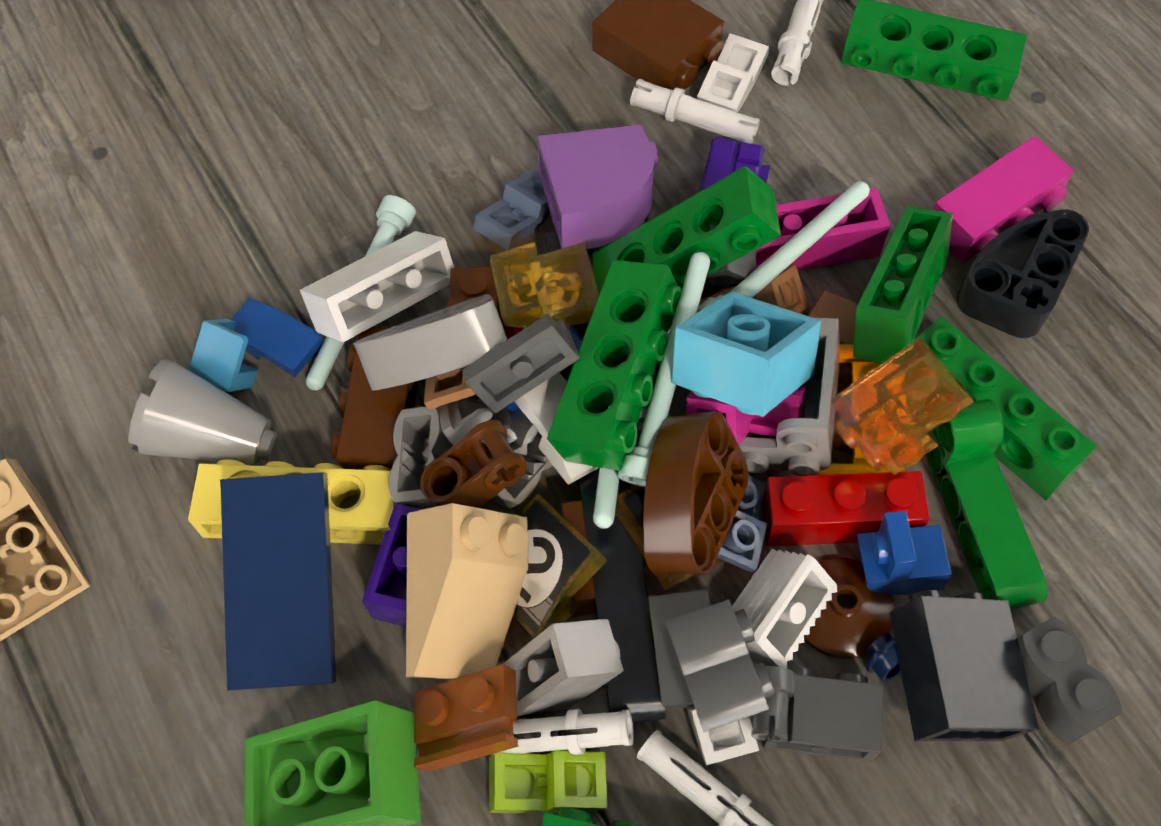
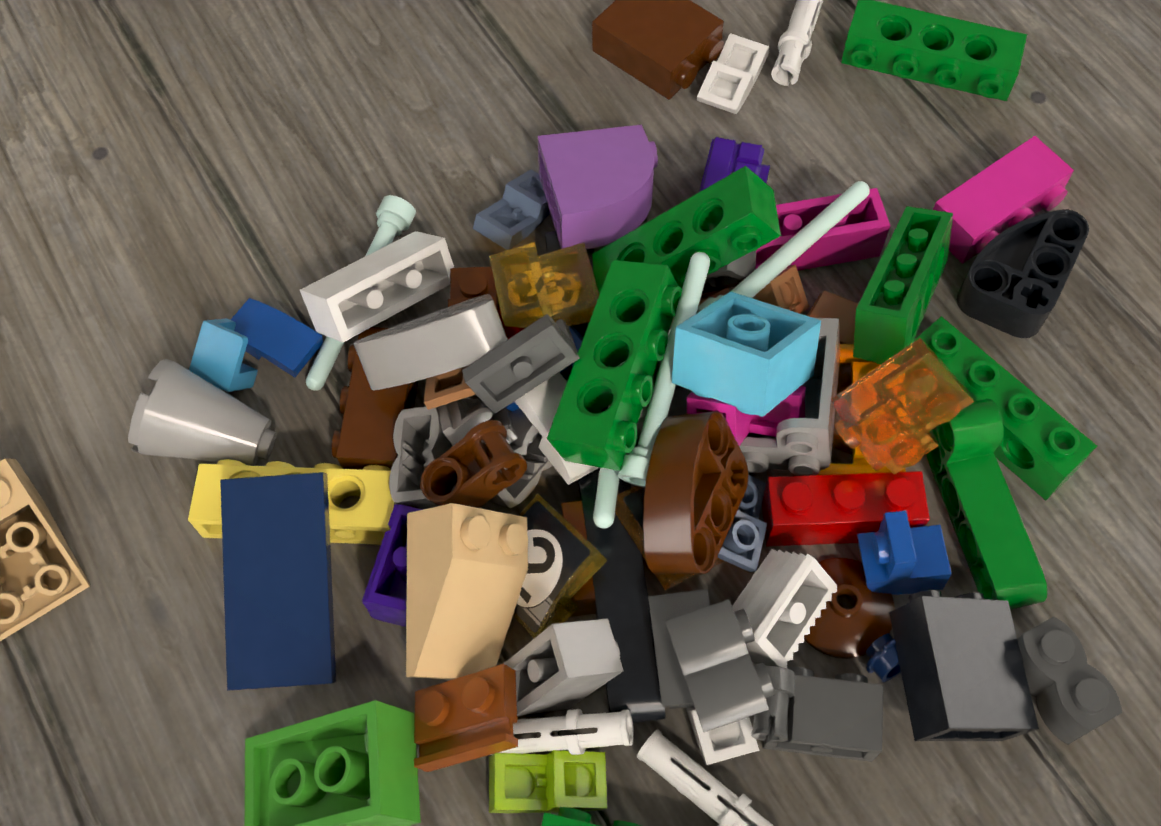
(702, 114): white pin -> none

